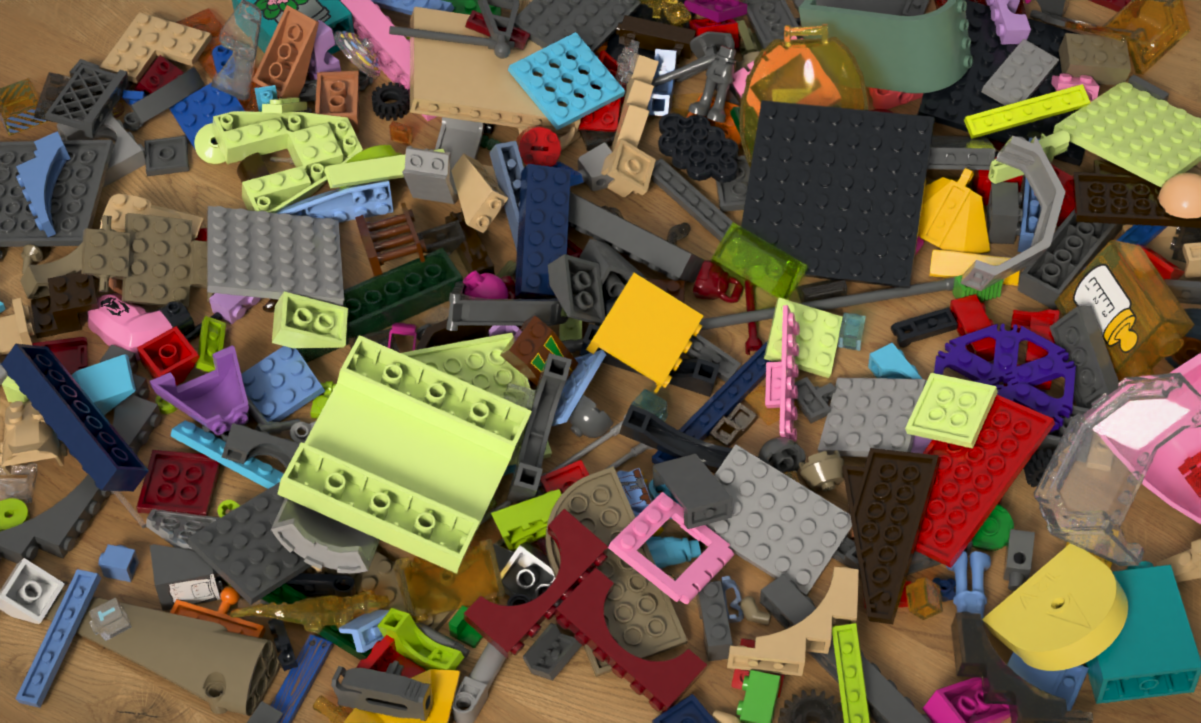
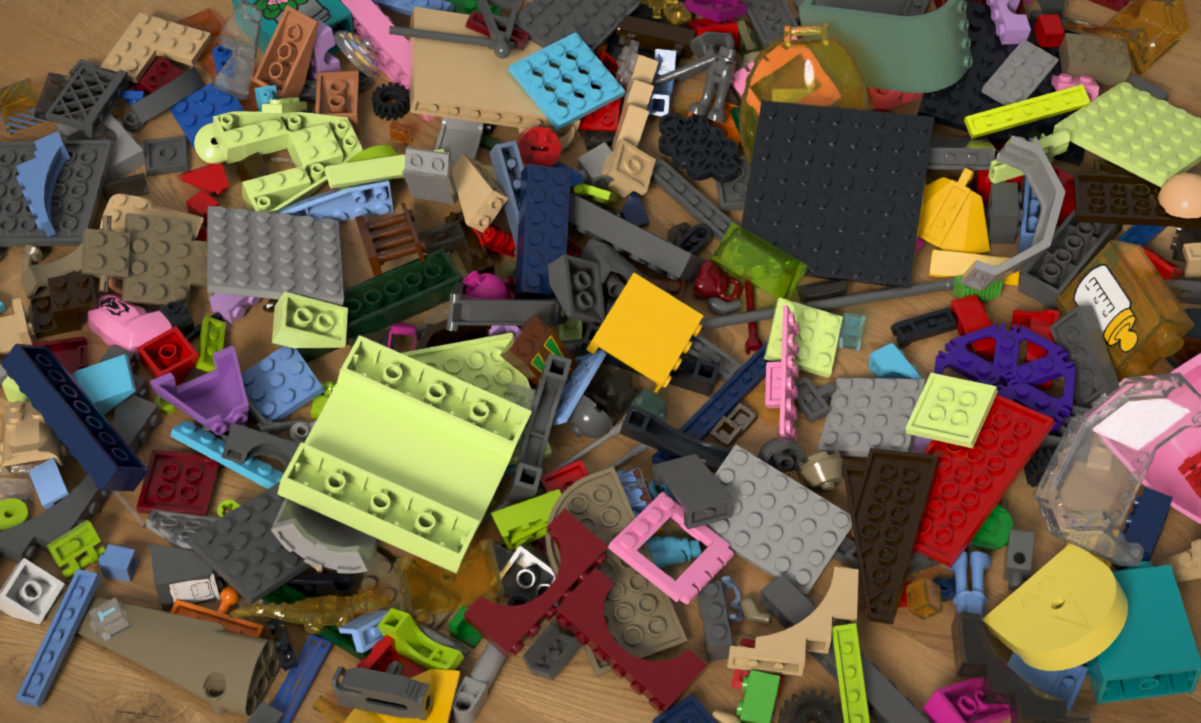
(48, 483): none -> light blue panel
(74, 543): none -> lime plate
(131, 185): none -> clear smoke panel
(199, 205): none -> red brick
(207, 178): none -> red slope
(496, 240): none -> red hinge
(599, 194): none -> lime plate
(612, 392): none -> clear smoke panel
(634, 211): none -> dark blue slope
(691, 241): none -> black plate
(722, 307): none -> dark grey arm
(1049, 30): none -> red brick
(1147, 521): none -> dark blue brick

